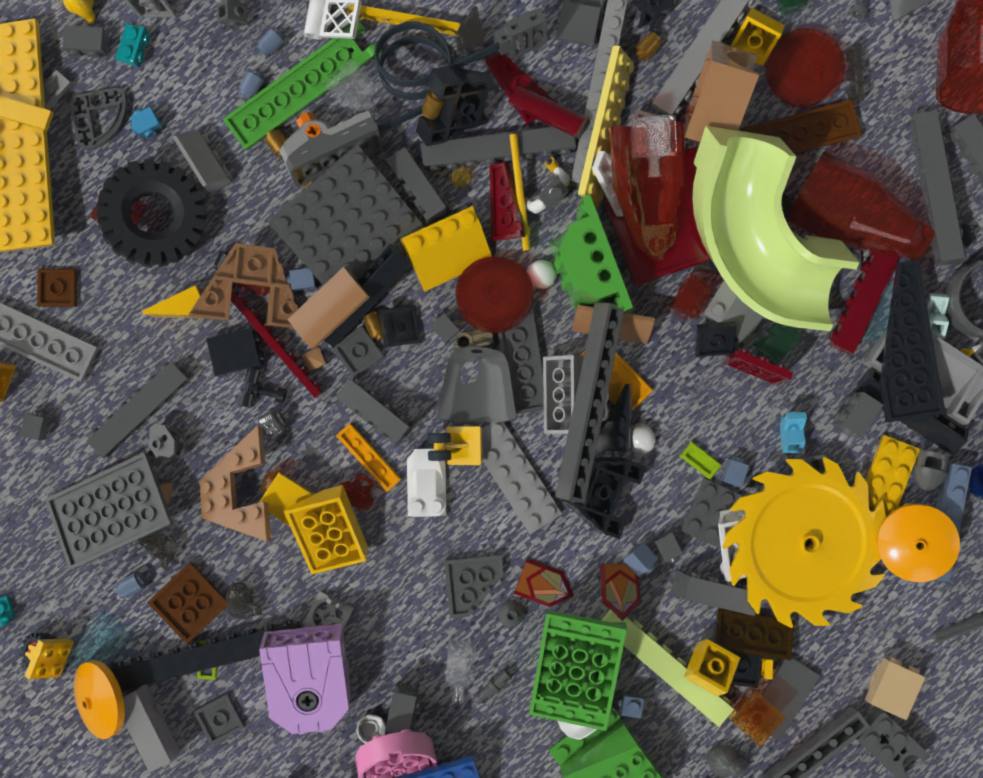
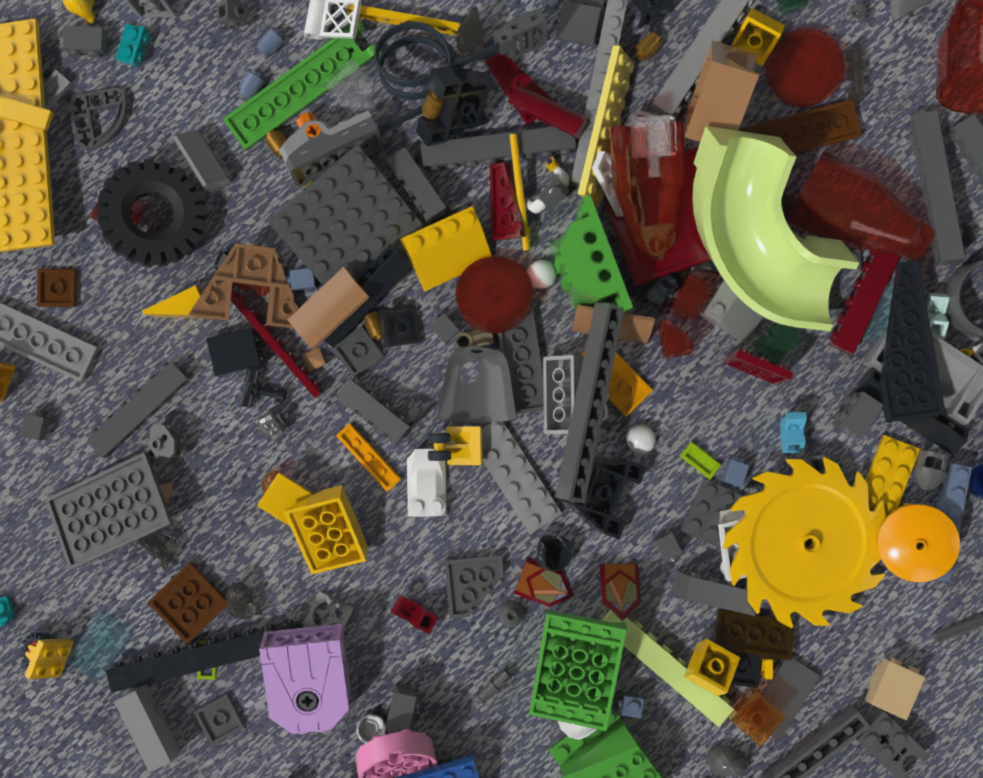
(99, 699): light orange dish -> none
(130, 585): sand blue brick -> none
(145, 123): dark azure brick -> none
(219, 490): medium nougat wing -> none
(358, 494): clear red bracket -> none
(416, 613): none -> dark red brick
(459, 668): clear brick -> none
(460, 177): clear yellow plate -> none
(554, 552): none -> black hair
(618, 428): black wing -> none
(641, 559): sand blue brick -> none
(662, 288): none -> black hinge
(673, 340): none -> clear red slope
(715, 339): black tile -> none

